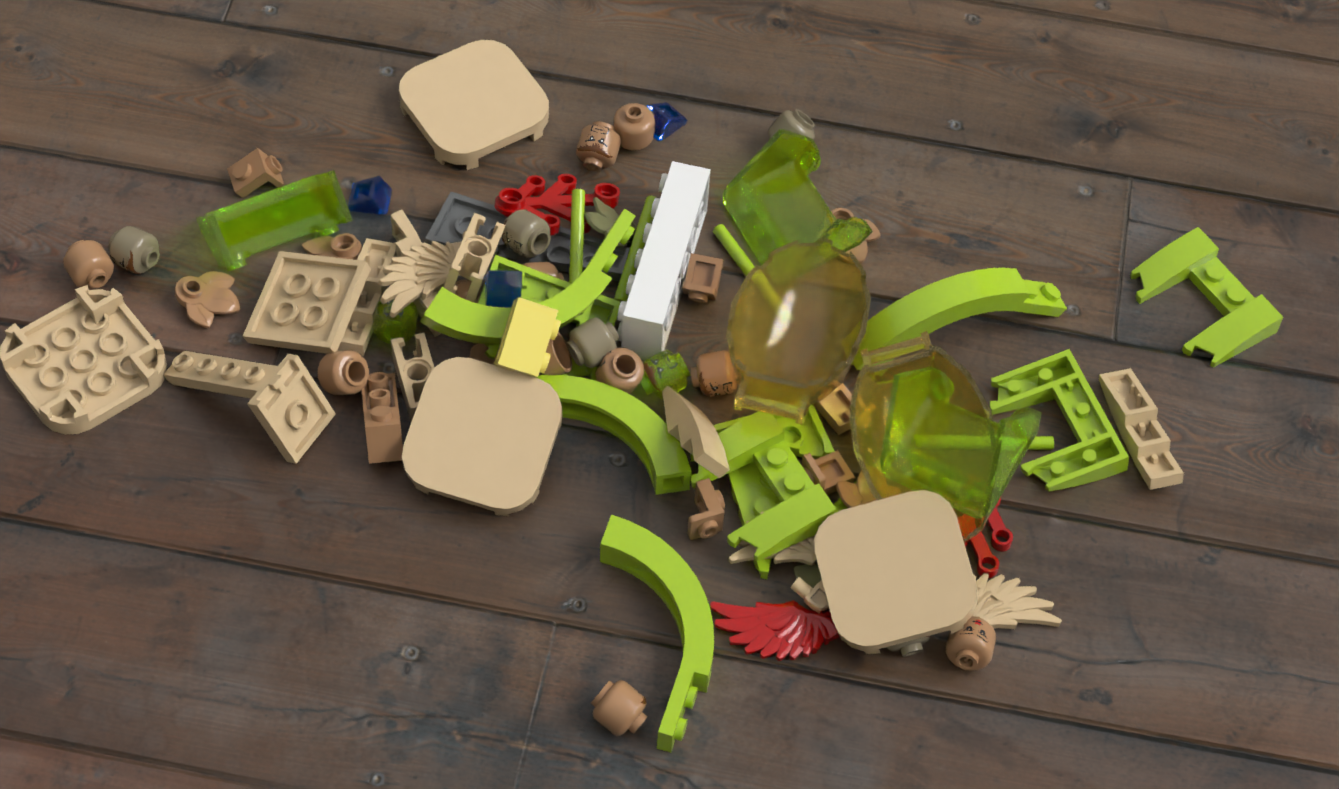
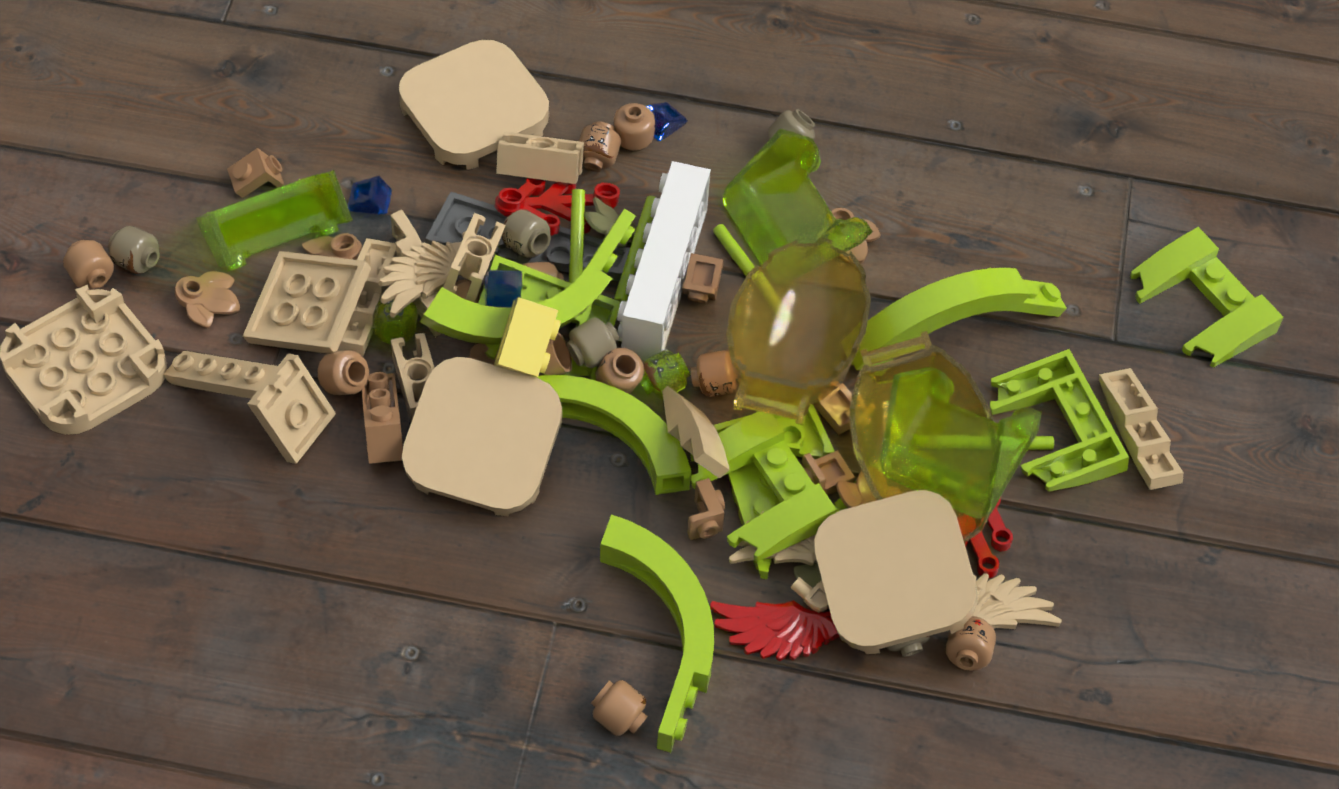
(540, 157): none -> tan piece

